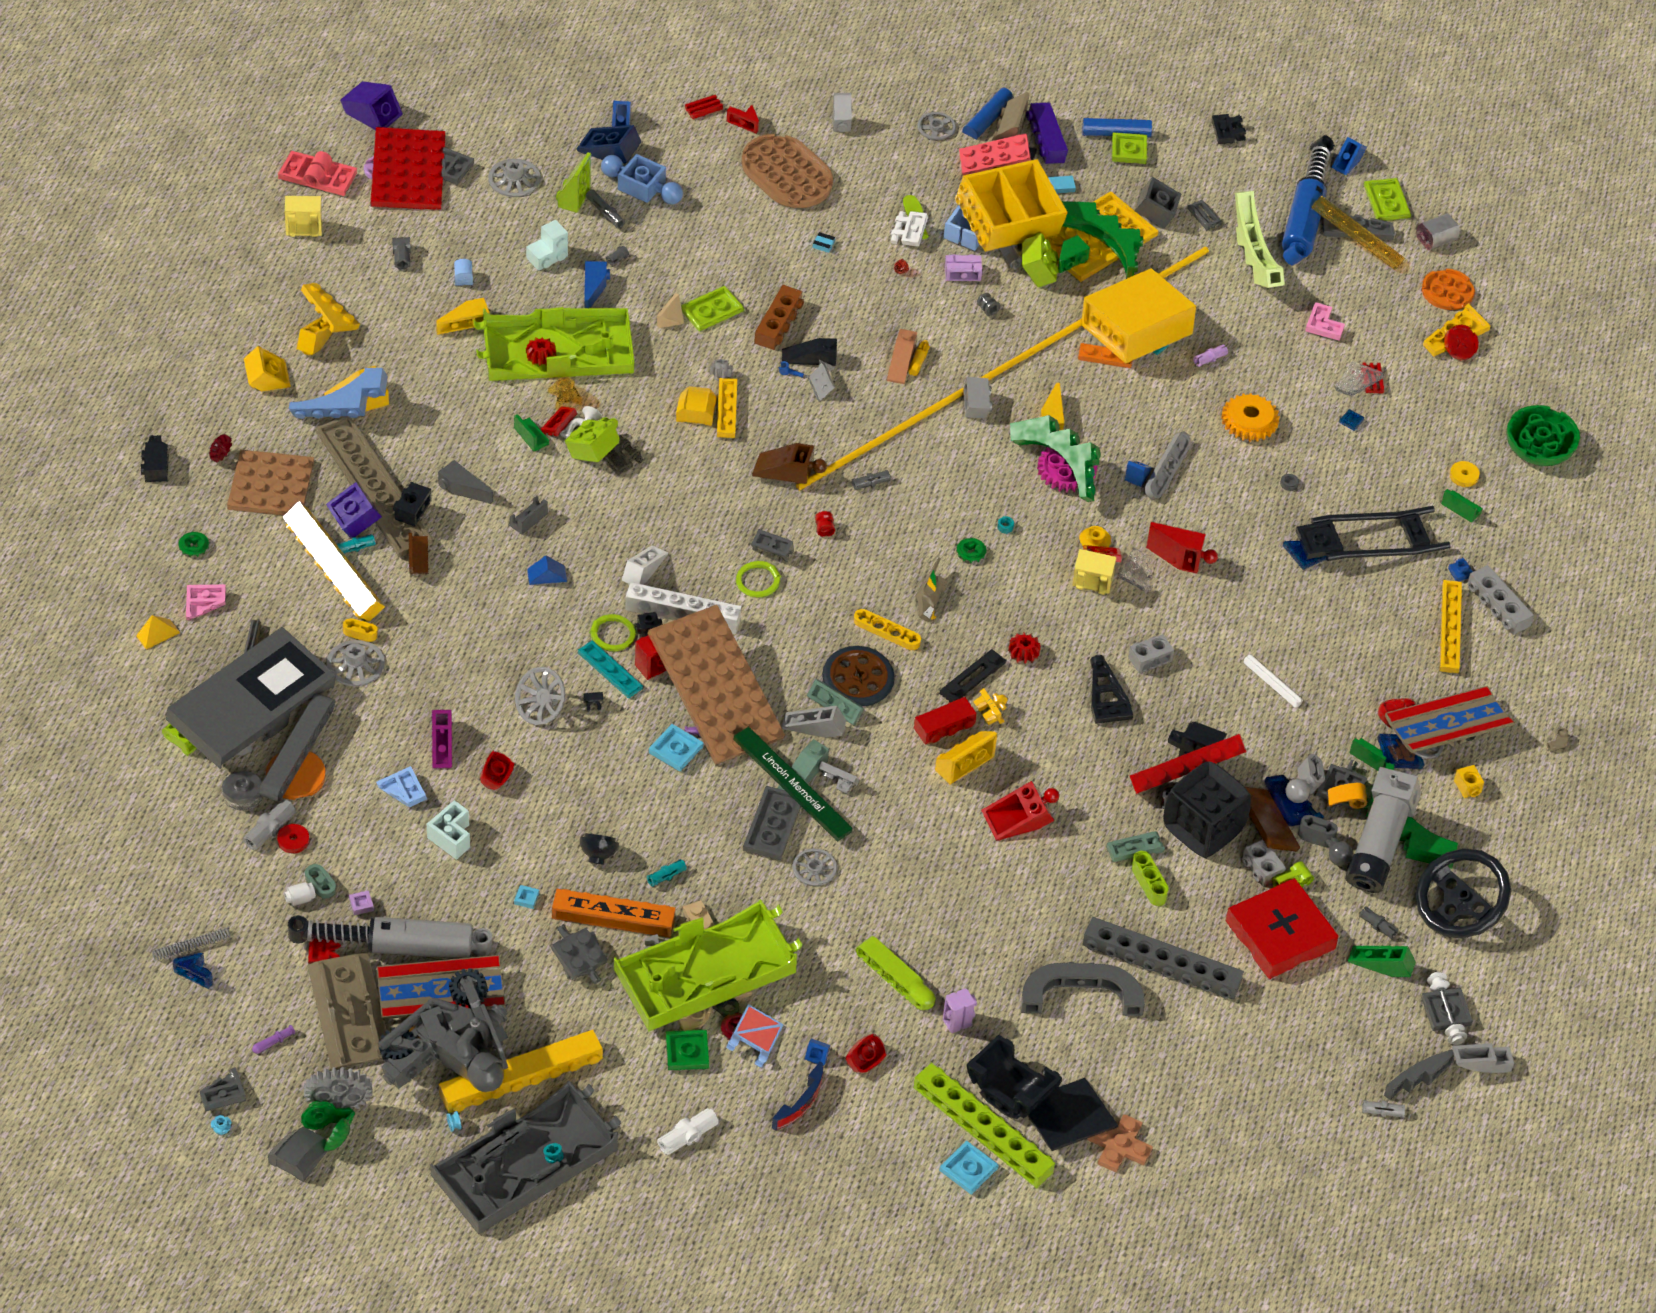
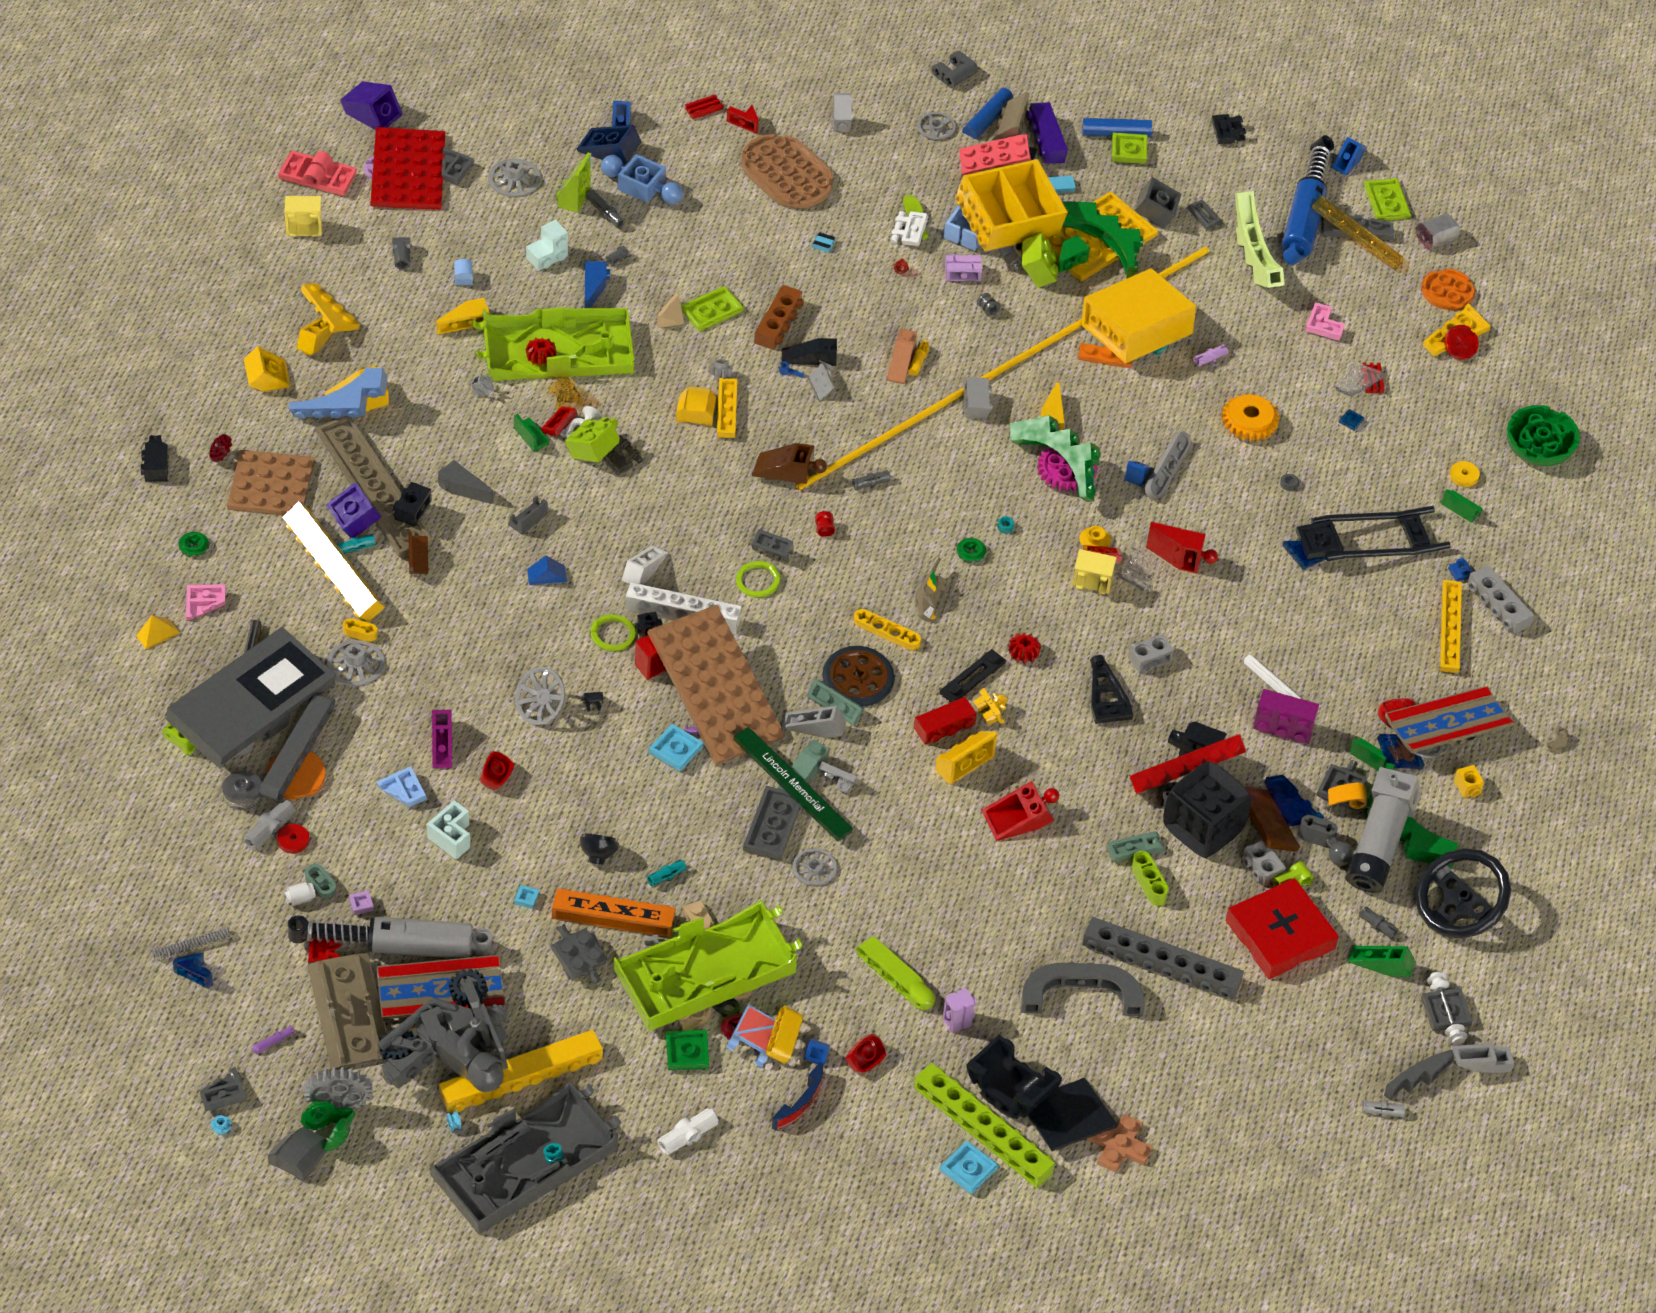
(482, 385): none -> light grey gear
(610, 669): teal tile -> none
(784, 1034): none -> yellow beam
(964, 69): none -> dark grey connector
(1286, 716): none -> magenta brick
(1310, 778): light grey beam -> none

